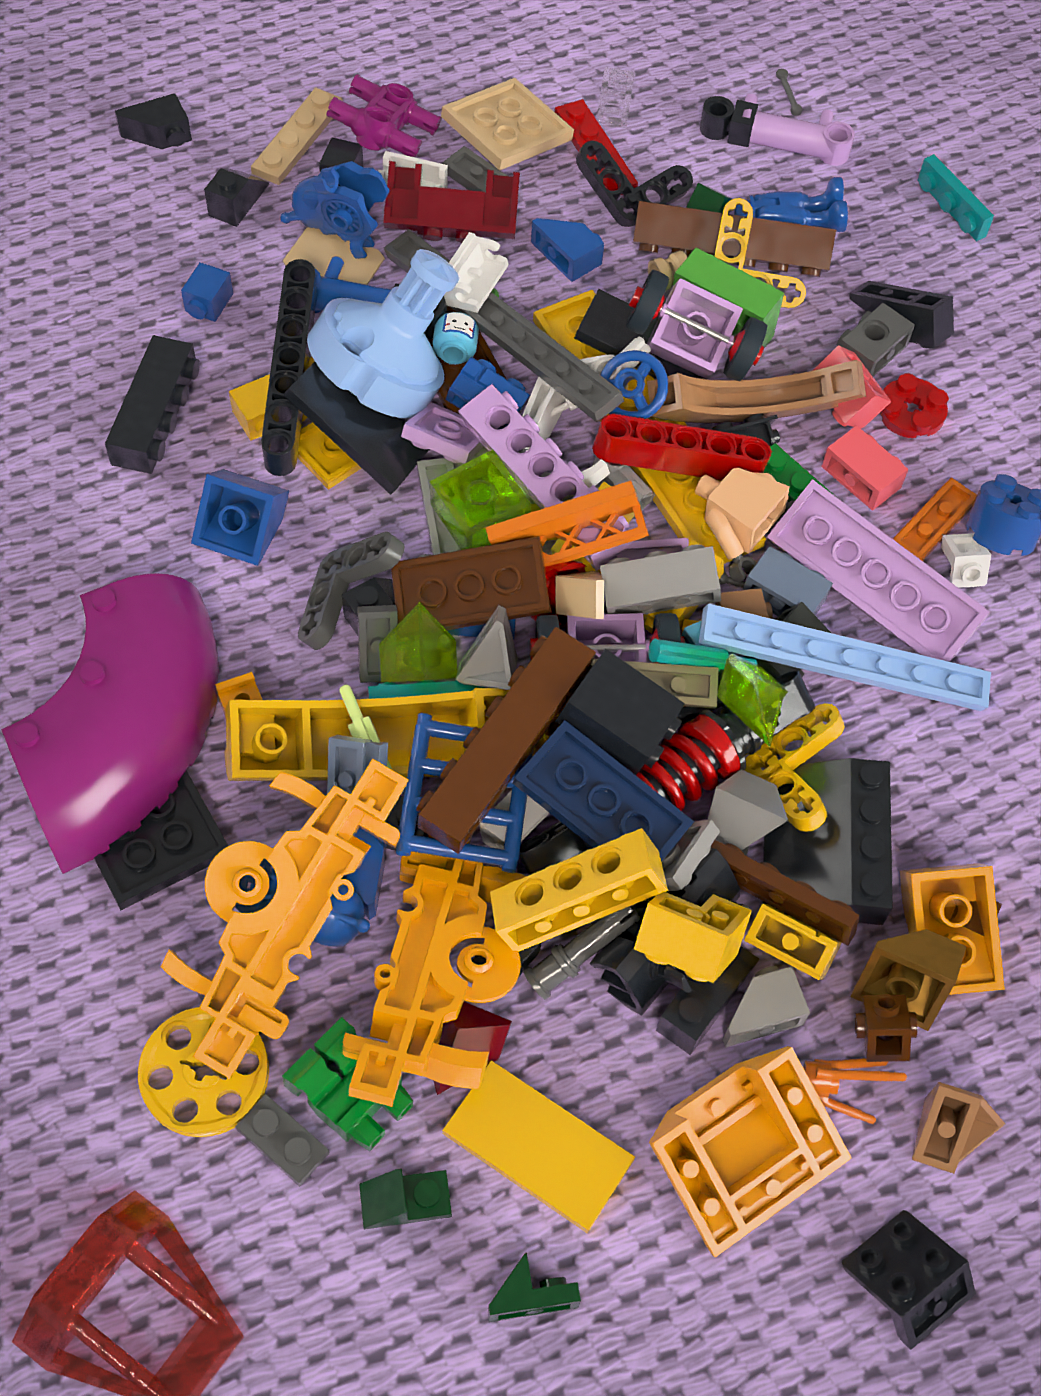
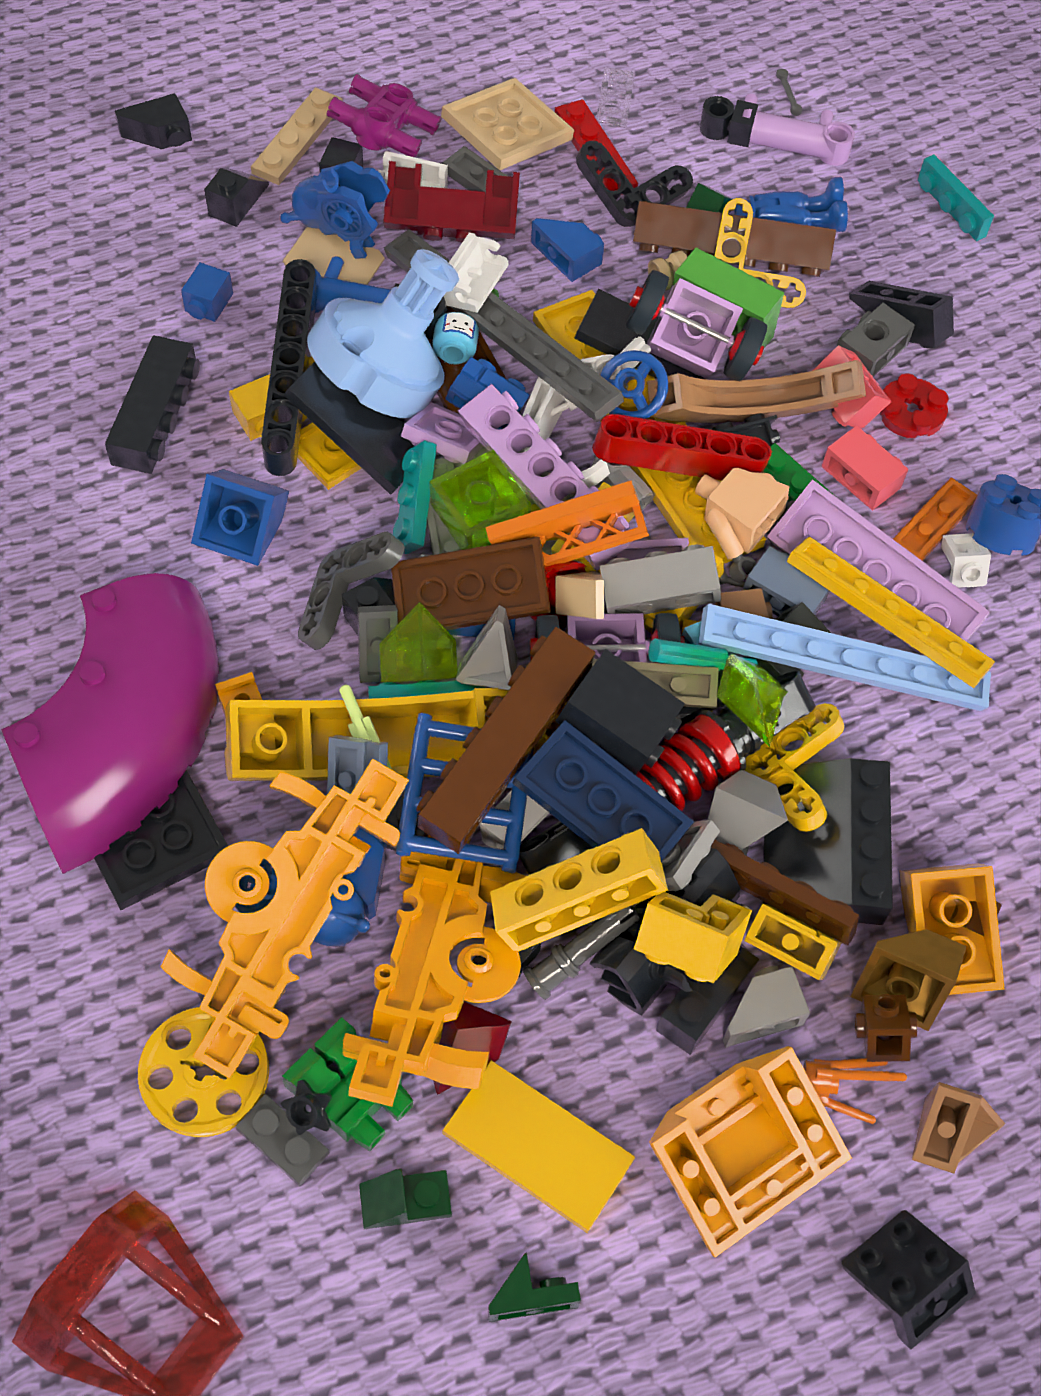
(297, 1112): none -> black plate
(415, 496): none -> teal plate
(891, 612): none -> yellow tile

